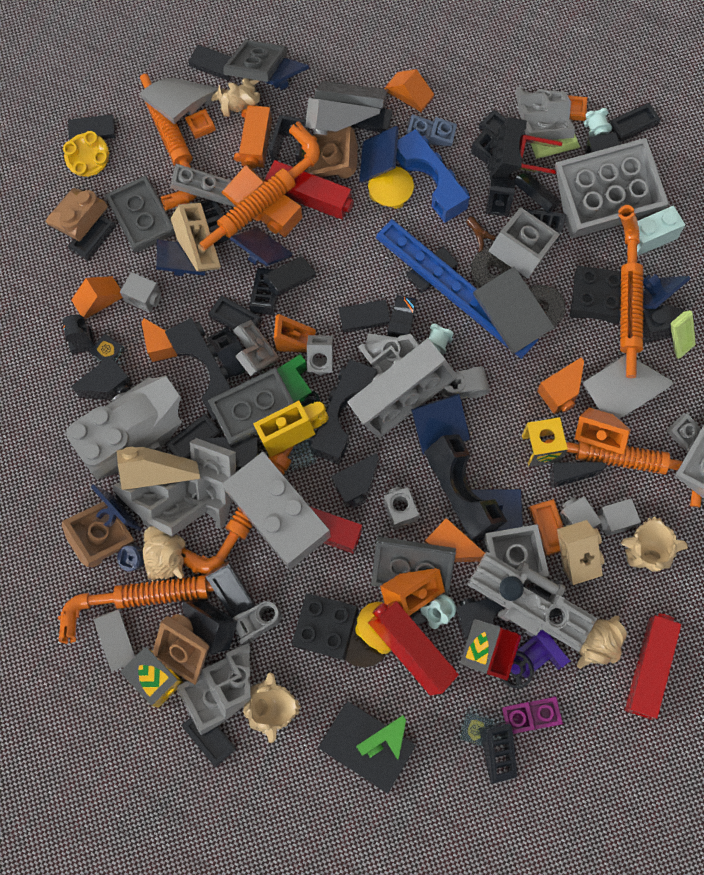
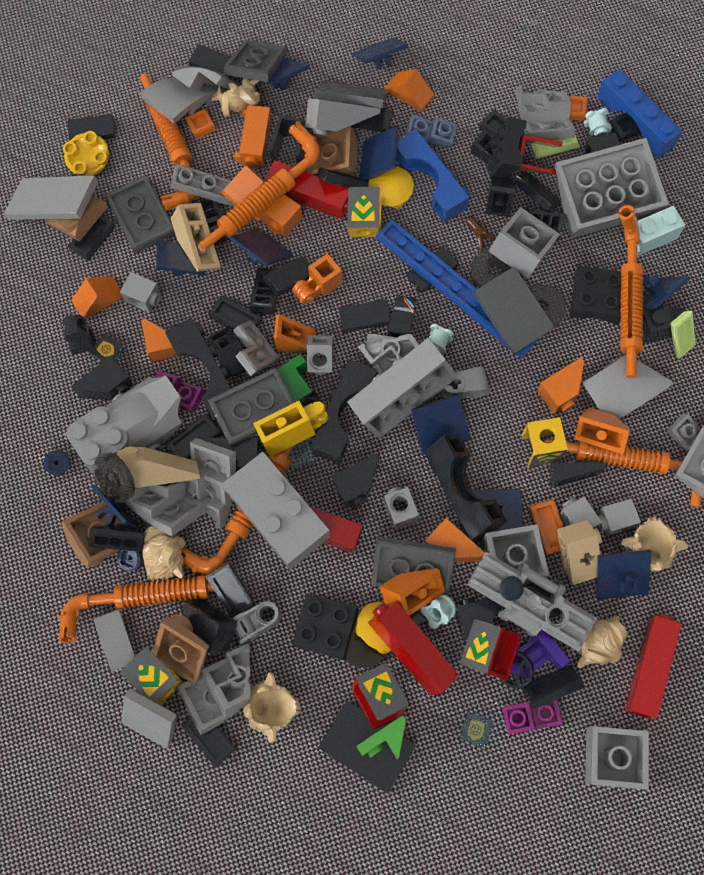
(51, 198): none -> light grey tile
(56, 462): none -> dark blue tile
(114, 477): none -> clear smoke tile
(116, 537): none -> black slope
(148, 718): none -> light grey tile
(189, 393): none -> magenta slope
(196, 76): none -> light grey slope
(323, 278): none -> orange brick
(340, 179): none -> black tile
(364, 211): none -> piece
(379, 51): none -> dark blue piece
(379, 696): none -> piece
(507, 741): black slope -> none
(553, 686): none -> black tile
(617, 757): none -> light grey brick
(622, 94): none -> blue arch
(623, 574): none -> dark blue piece

